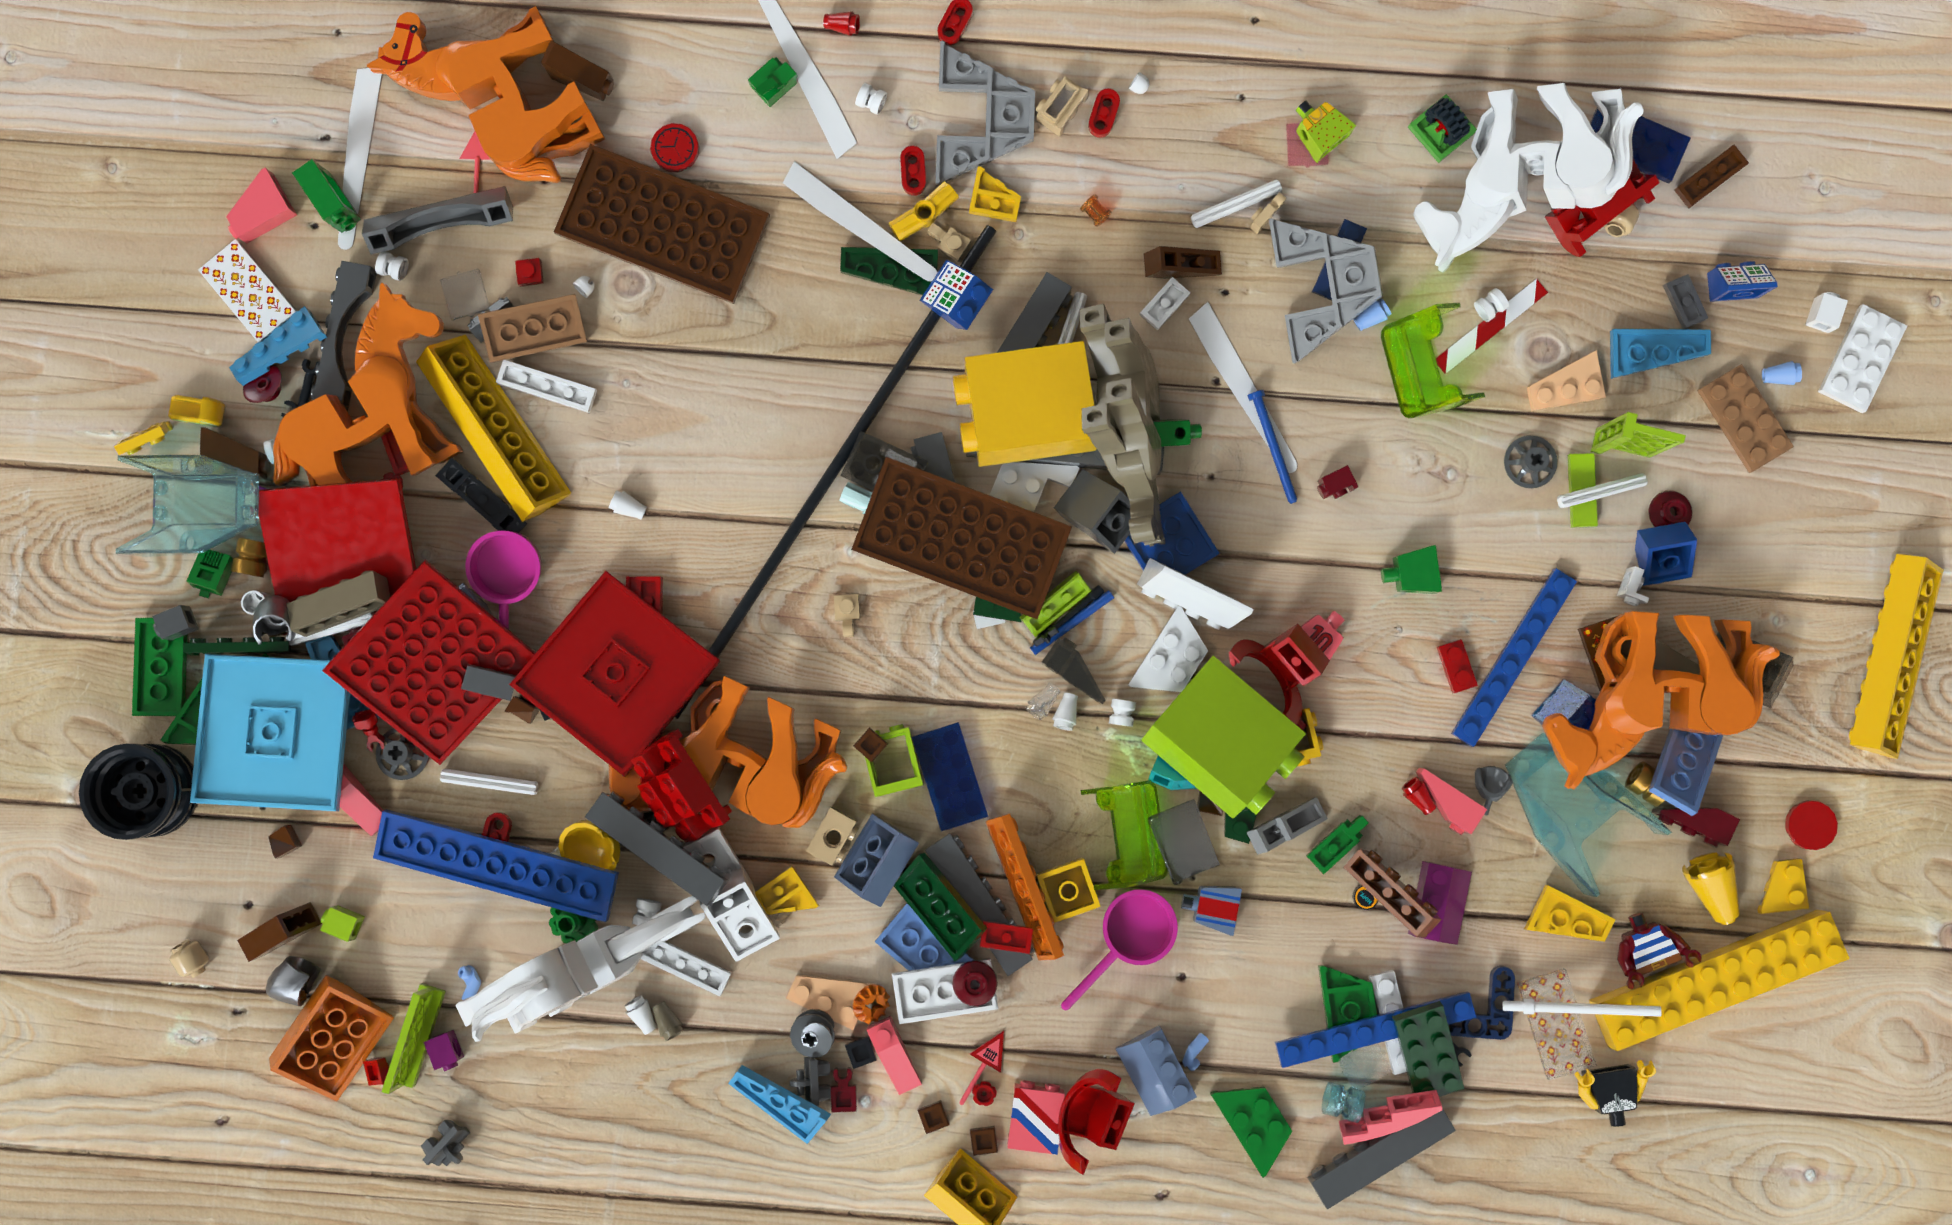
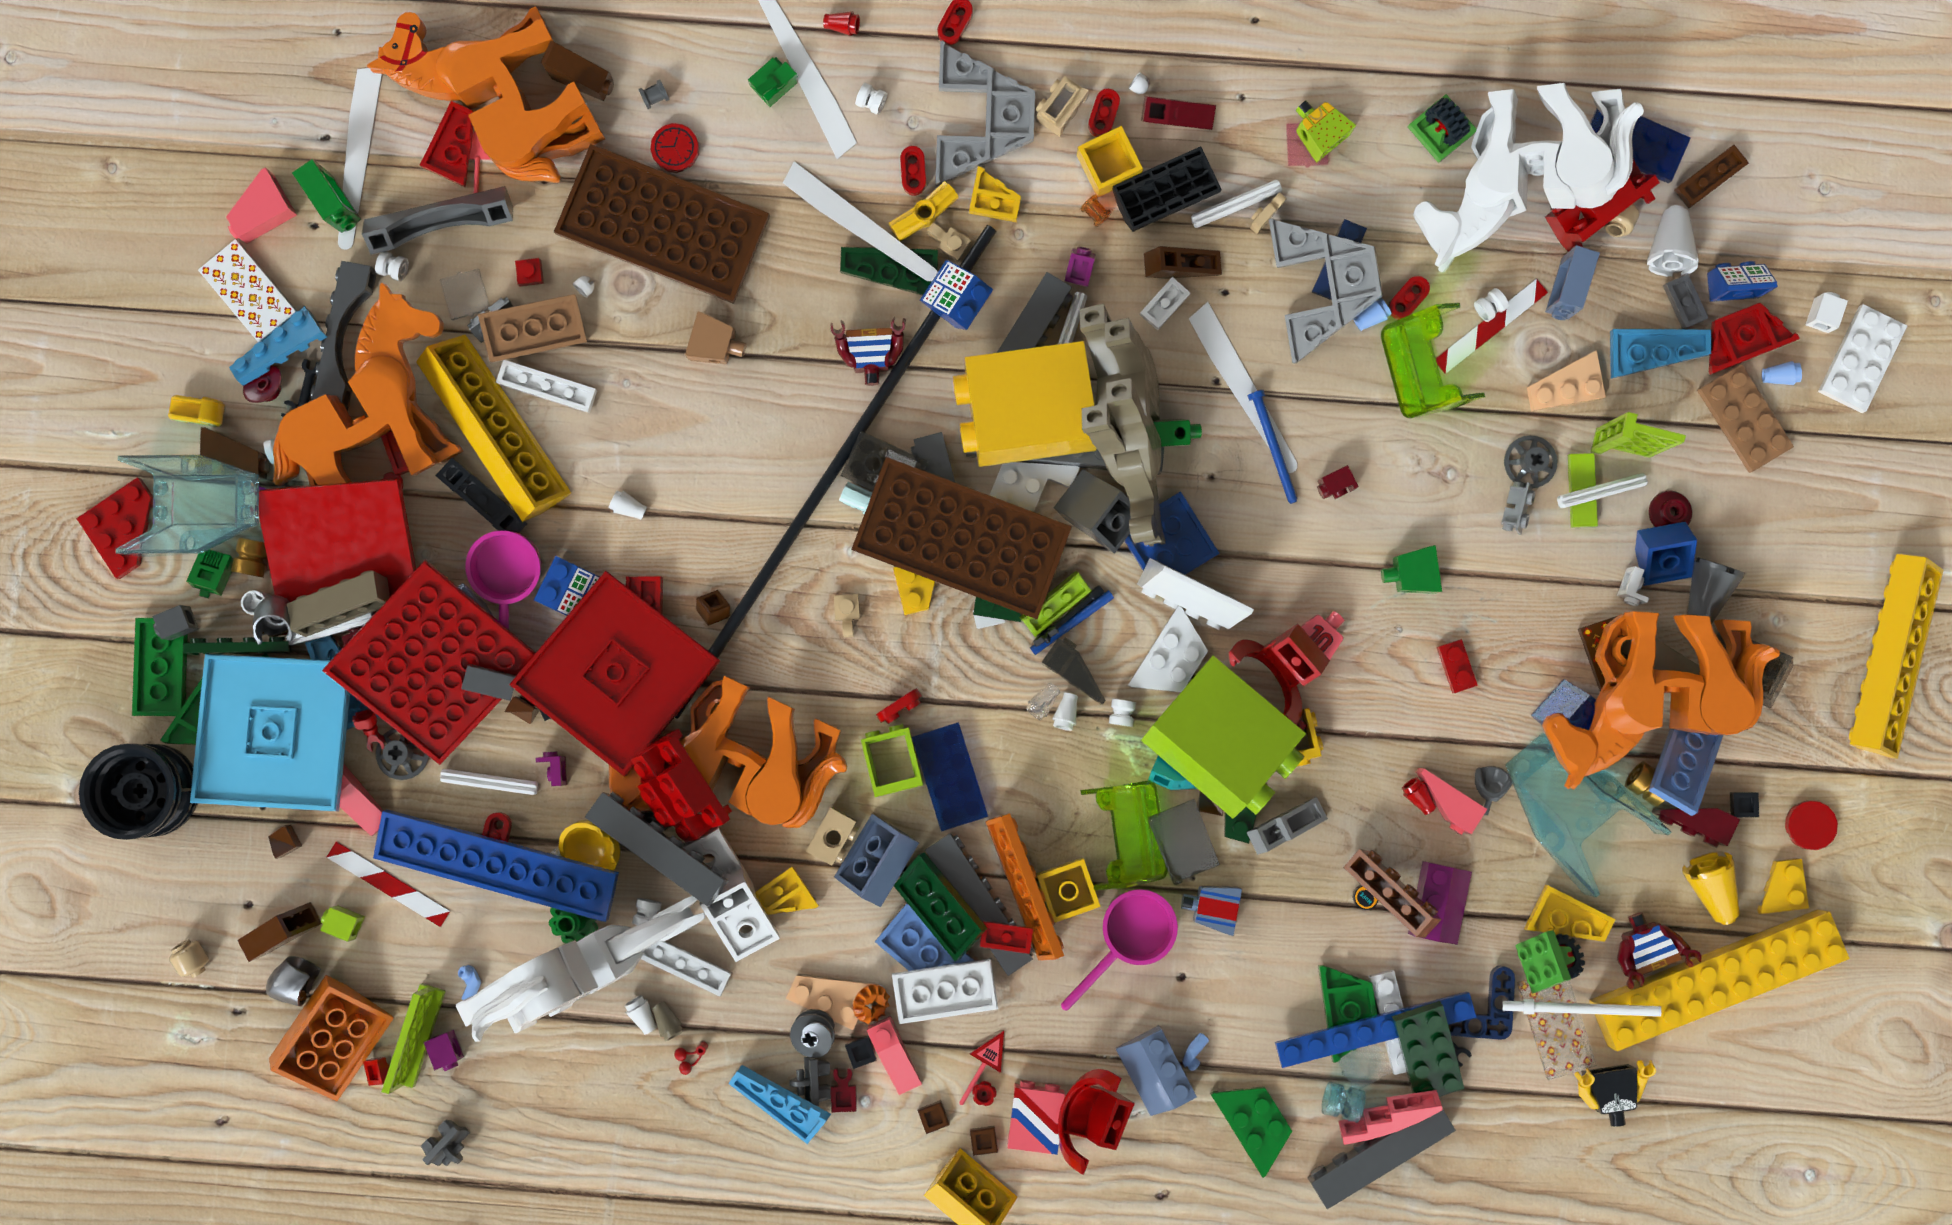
(118, 521): none -> red plate
(153, 434): yellow plate -> none
(388, 884): none -> sticker
(451, 145): none -> red wing
(557, 771): none -> magenta bracket
(564, 586): none -> blue slope
(654, 94): none -> dark grey bush
(681, 1054): none -> red piece
(713, 341): none -> medium nougat torso
(713, 607): none -> reddish brown slope
(870, 349): none -> torso
(870, 744): reddish brown tile -> none
(908, 701): none -> red plate
(914, 591): none -> yellow wing
(975, 971): dark red piece -> none
(1080, 266): none -> magenta bracket
(1108, 160): none -> yellow piece
(1166, 189): none -> black piece
(1178, 113): none -> dark red slope
(1337, 844): green hinge -> none
(1408, 298): none -> red plate
(1513, 657): blue plate -> none
(1521, 498): none -> light grey hinge
(1550, 960): none -> bright green plate
(1572, 283): none -> sand blue window
(1673, 244): none -> white cone
(1711, 587): none -> dark grey cone
(1744, 804): none -> black plate
(1746, 336): none -> red wing

